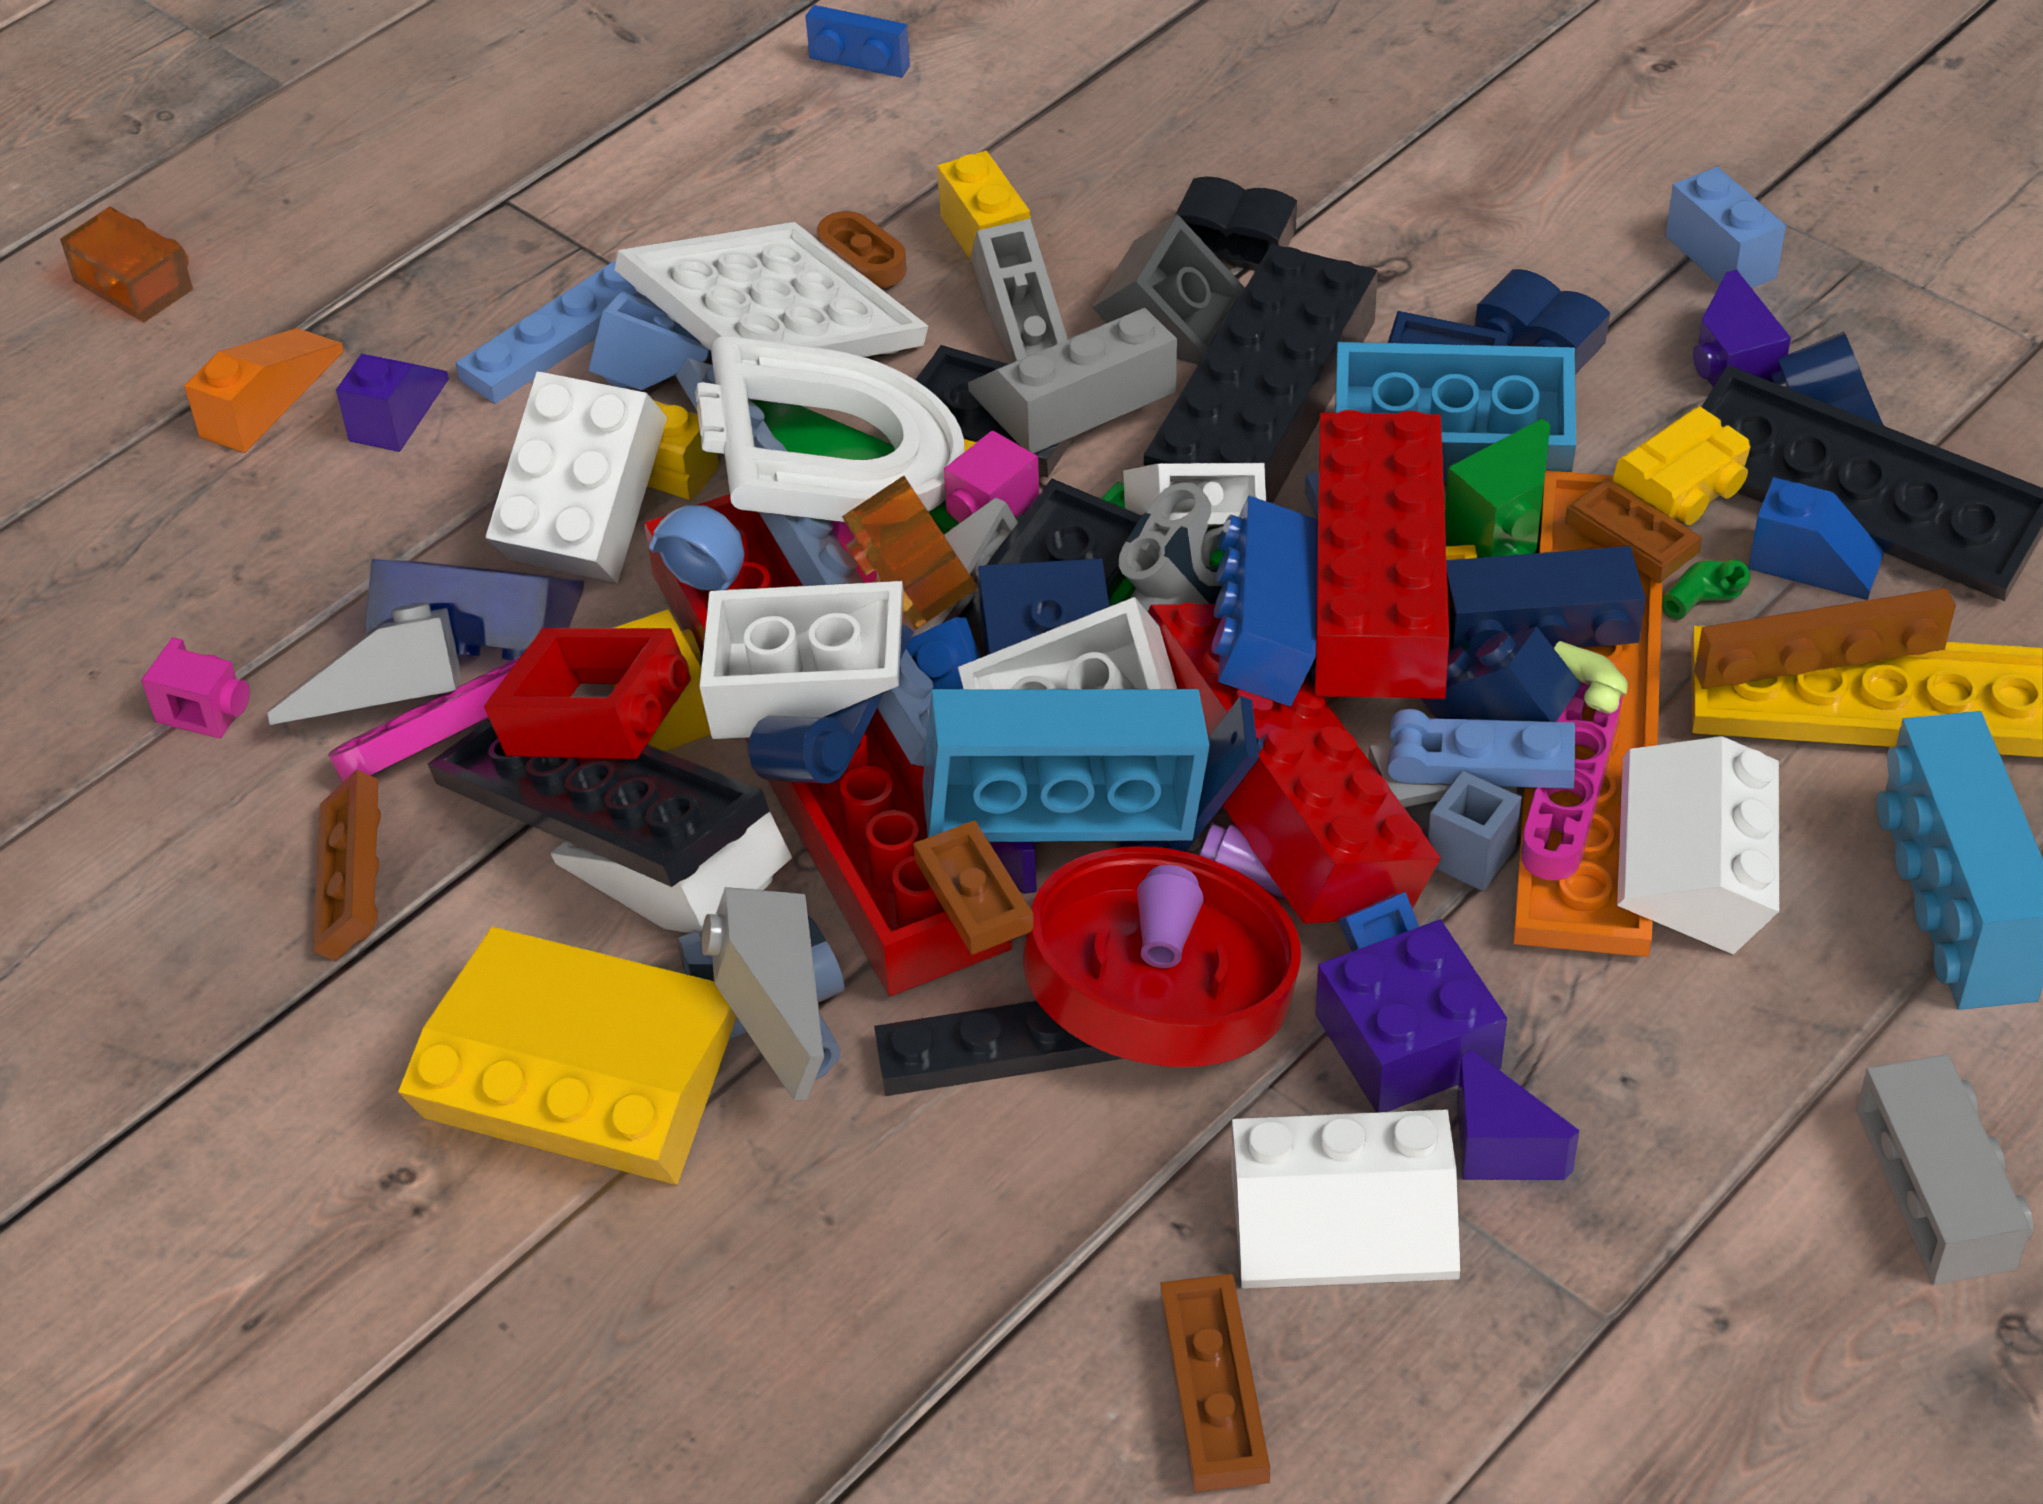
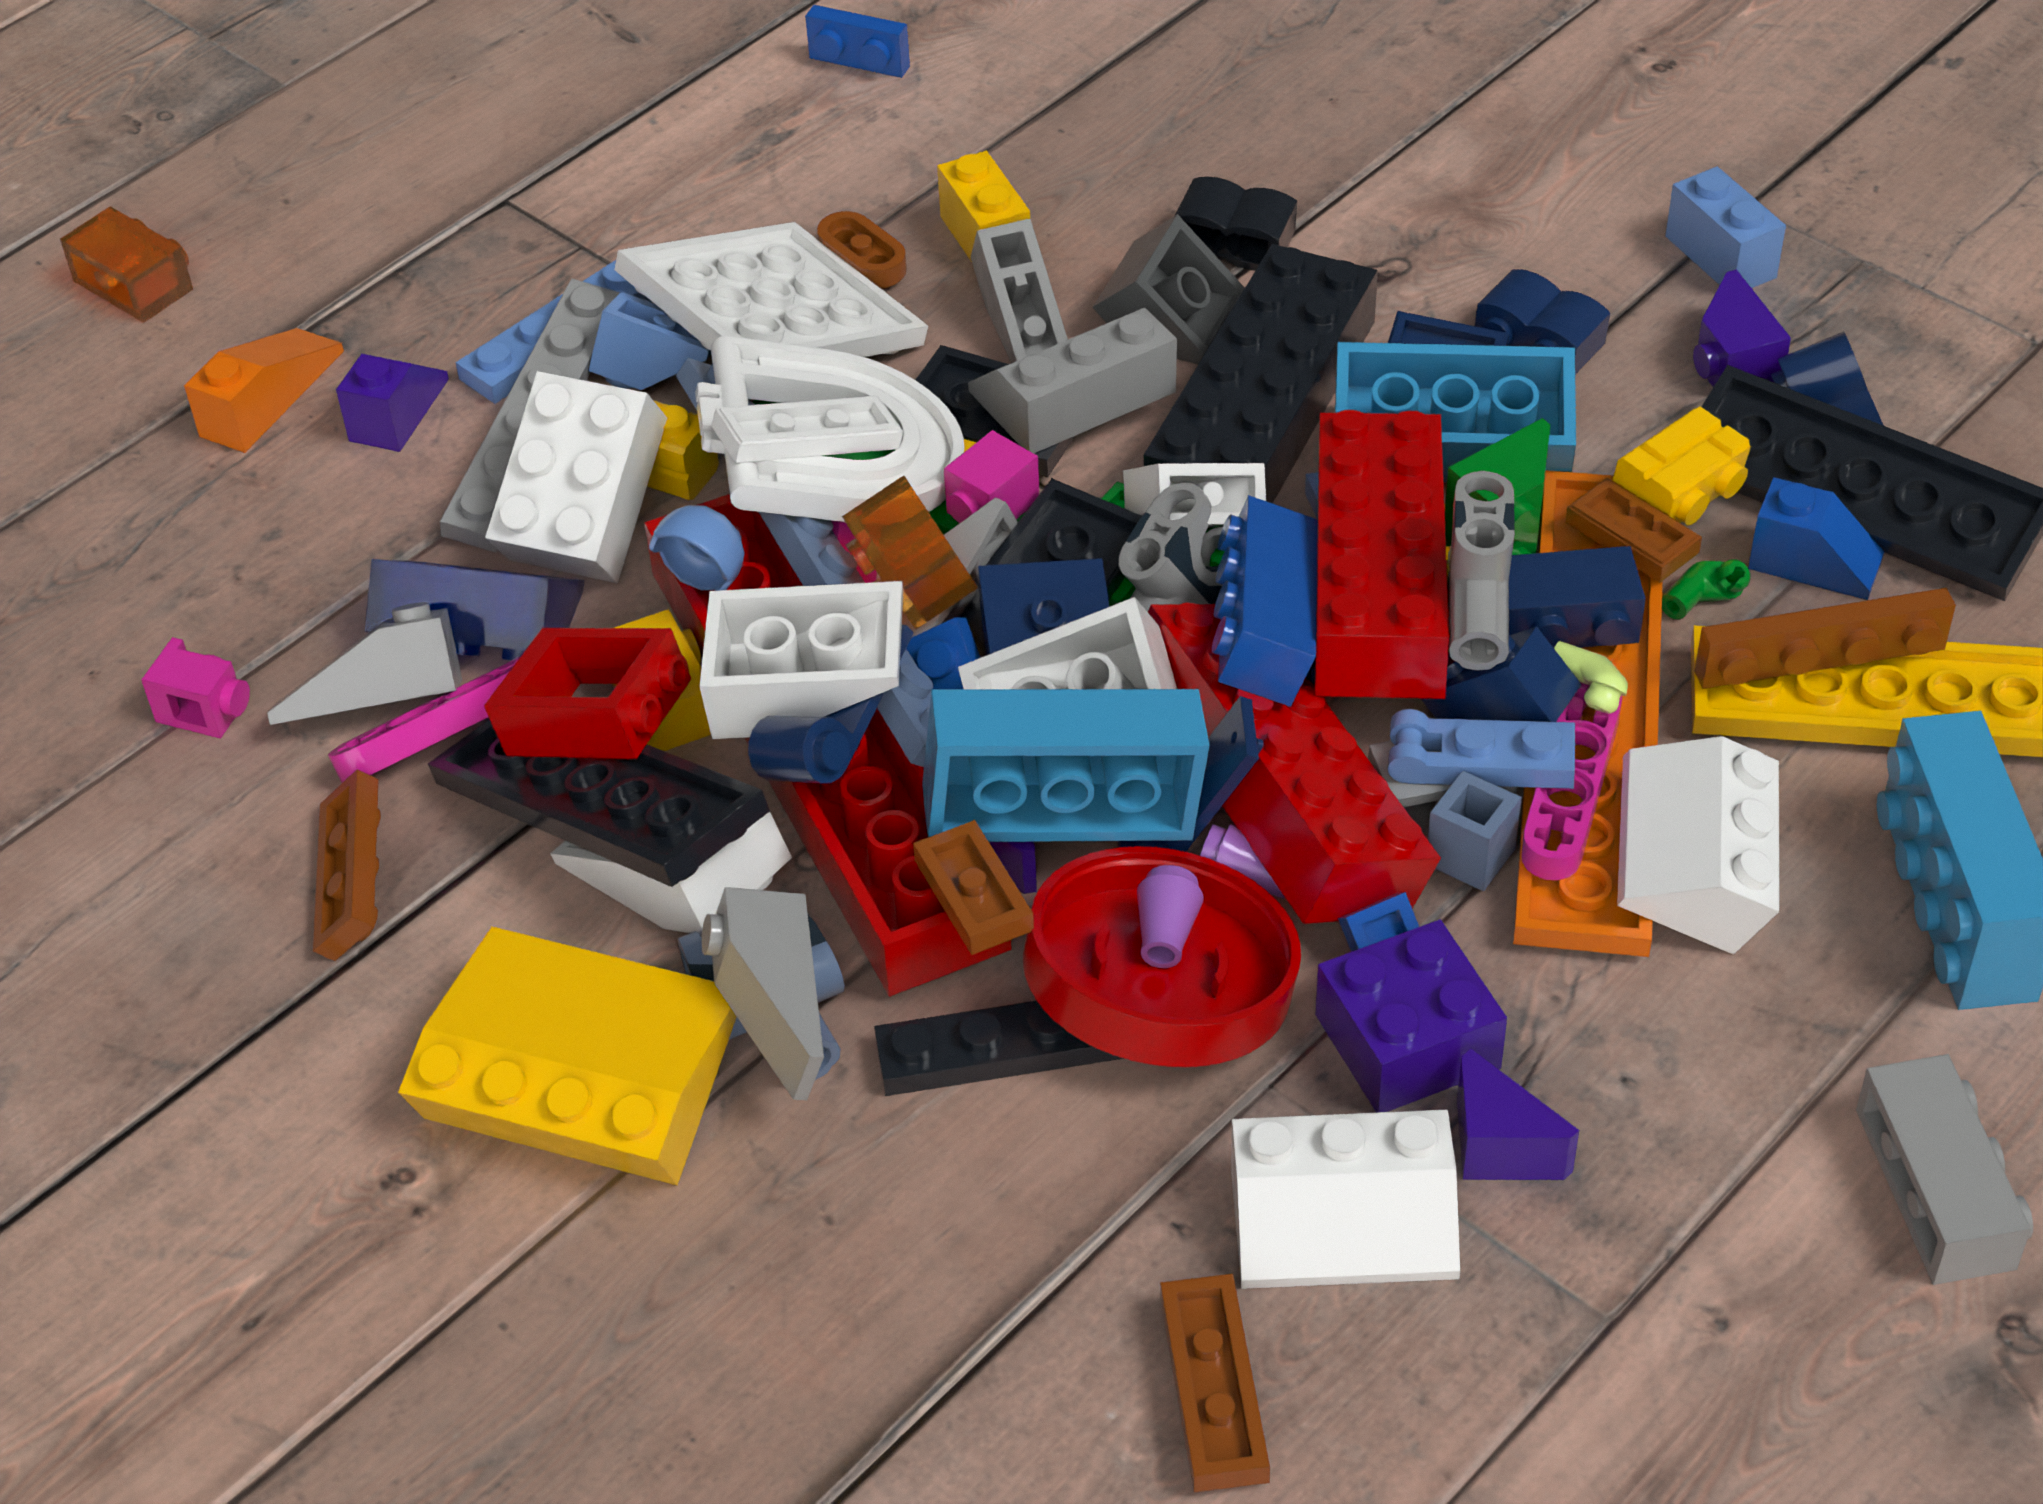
(561, 350): none -> light grey plate
(806, 429): none -> white tile
(1480, 571): none -> light grey connector

